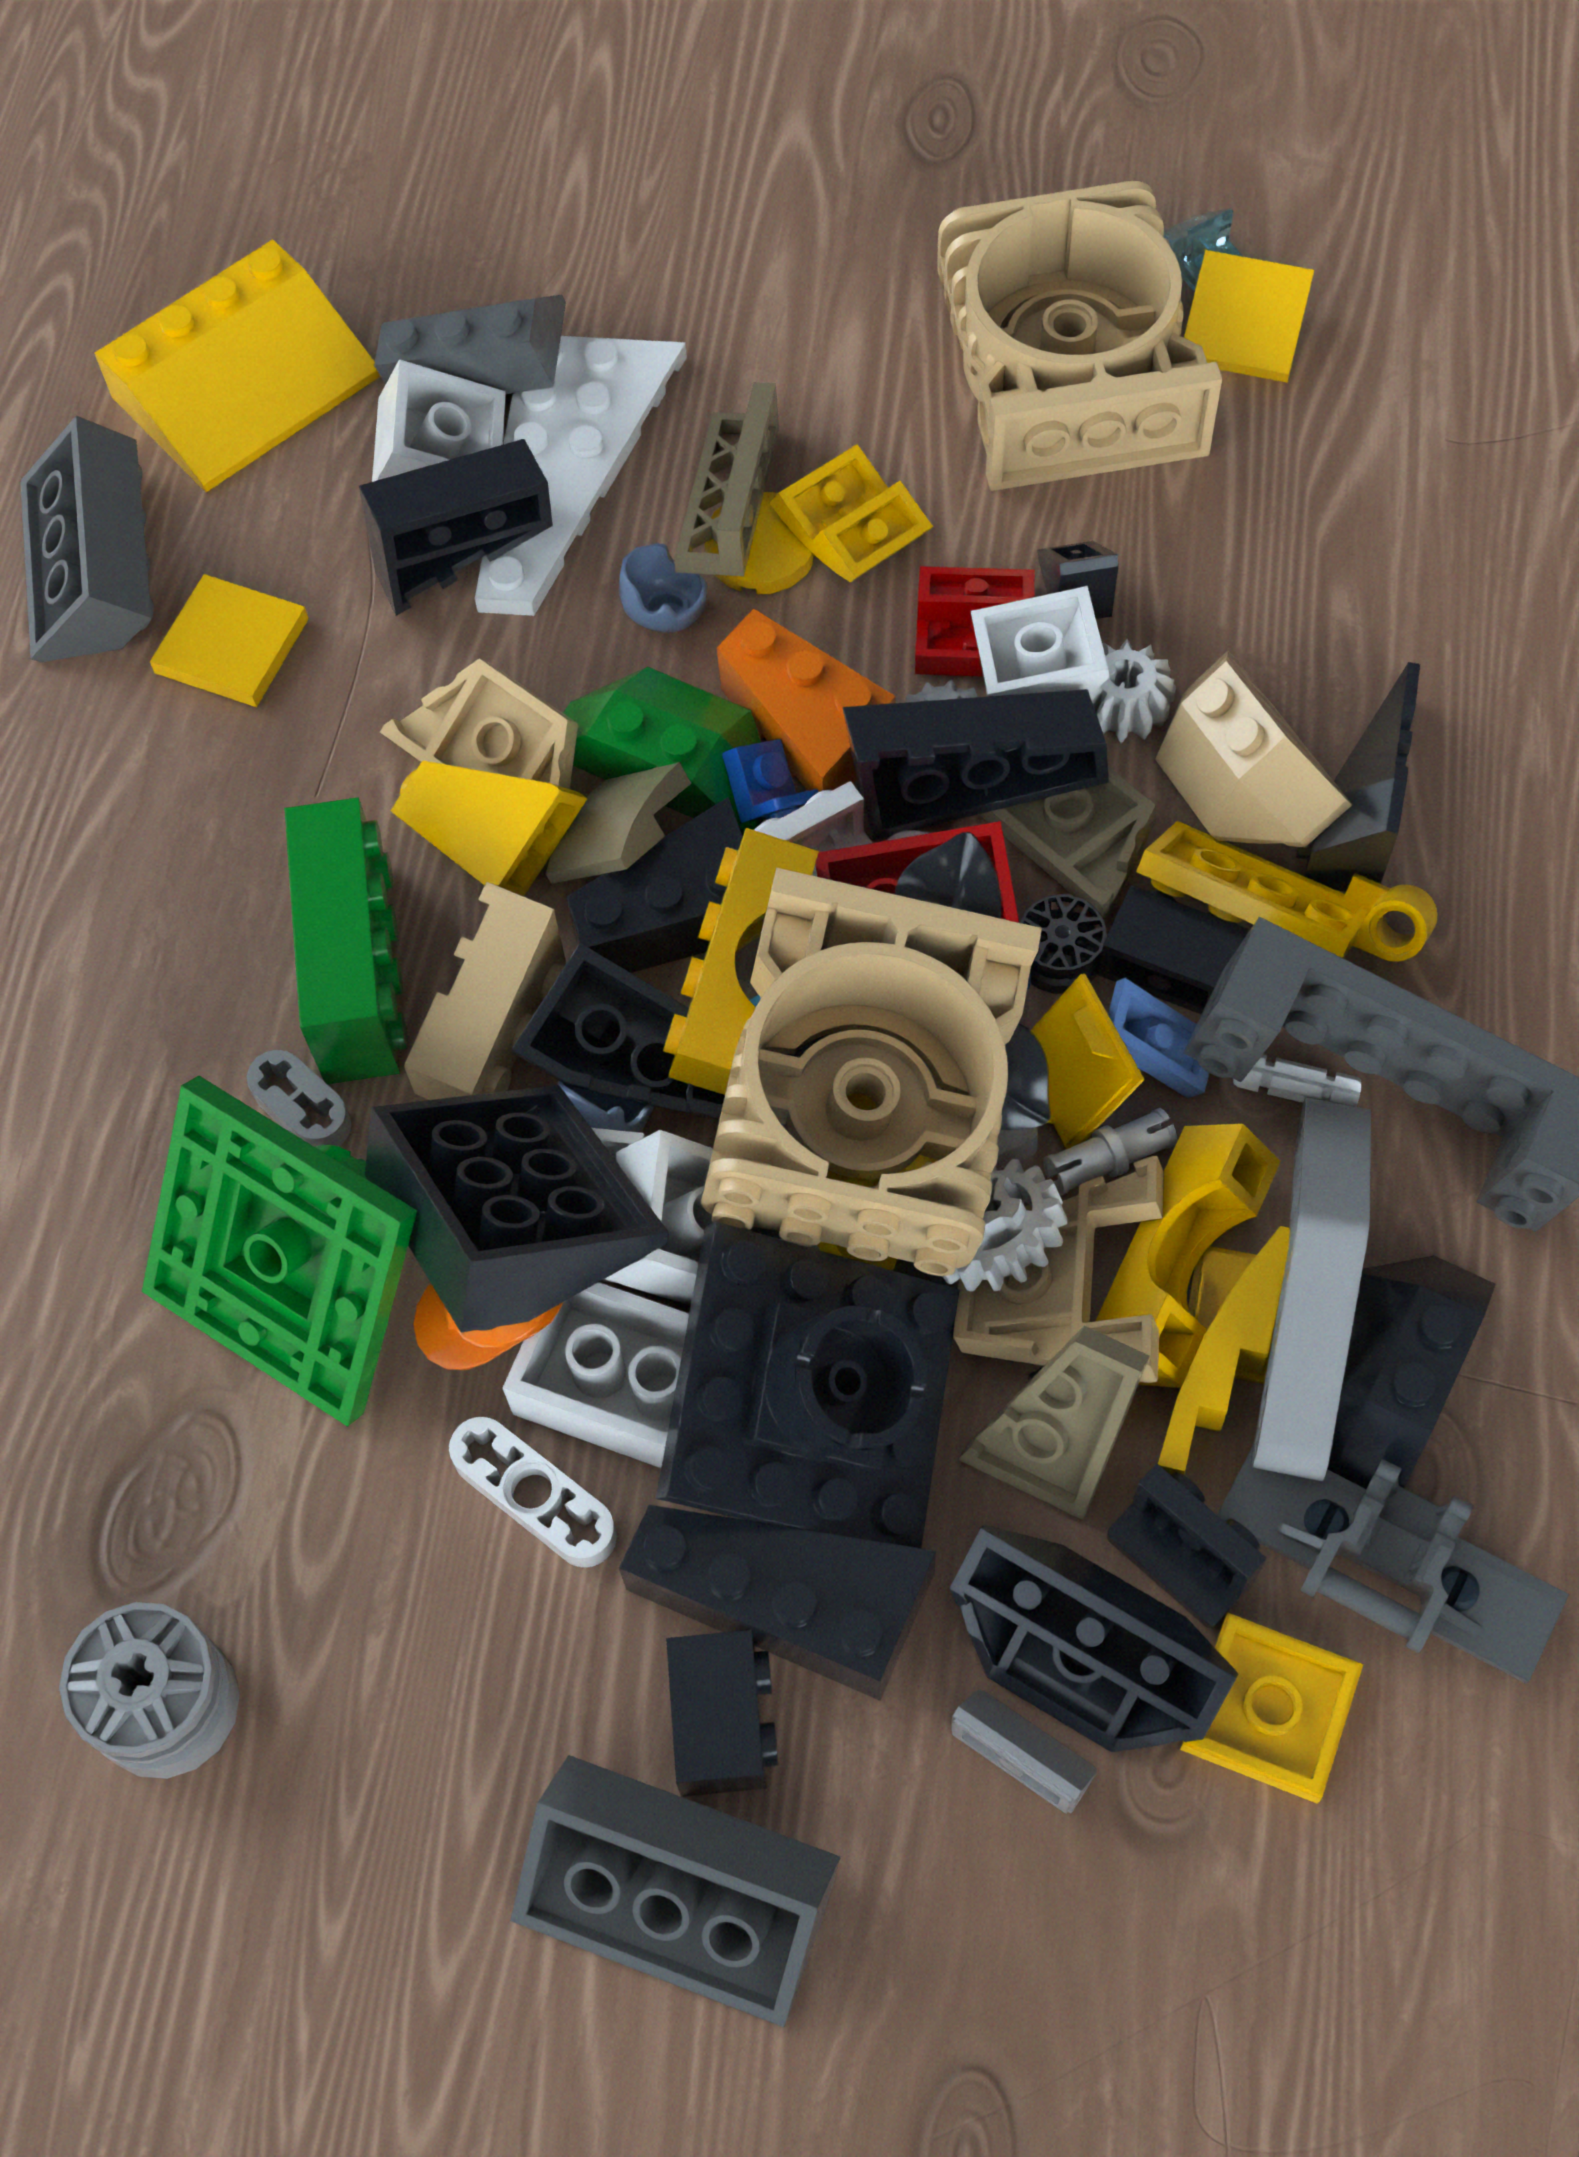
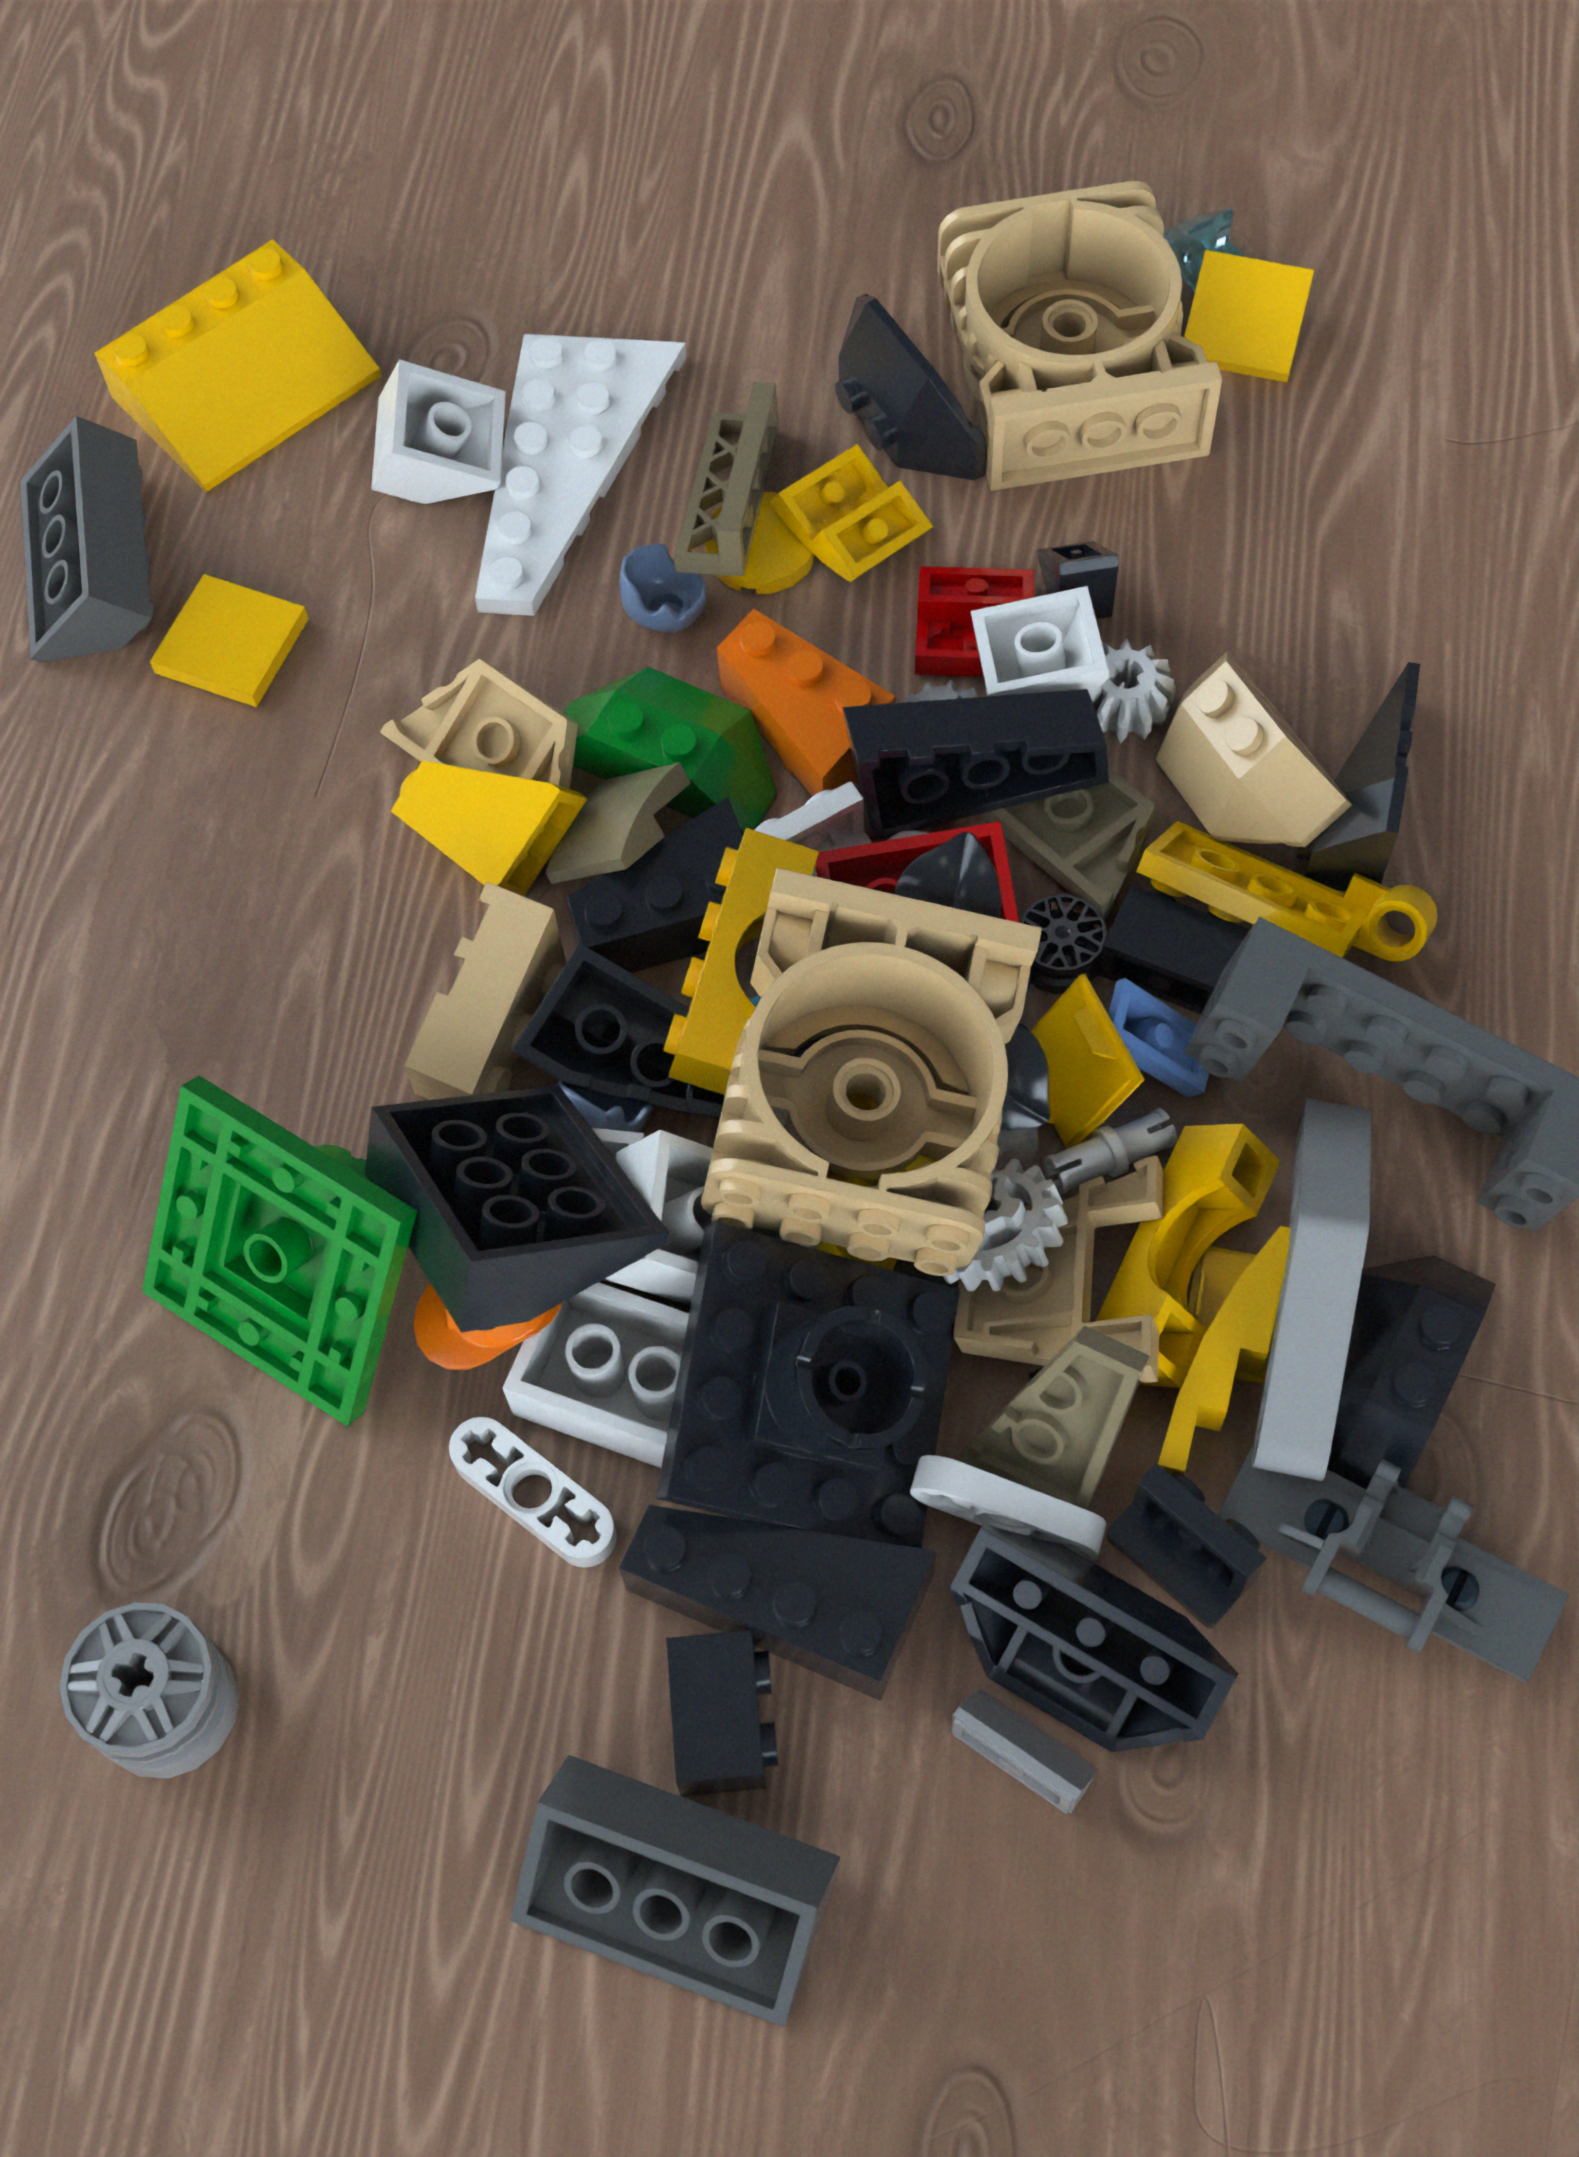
(308, 1091): light grey beam -> none
(344, 941): green brick -> none
(452, 514): black wedge -> none
(495, 345): dark grey slope -> none
(762, 781): blue bracket -> none
(904, 398): none -> black wedge
(1005, 1505): none -> white beam
(1281, 1711): yellow tile -> none
(1301, 1081): white axle -> none

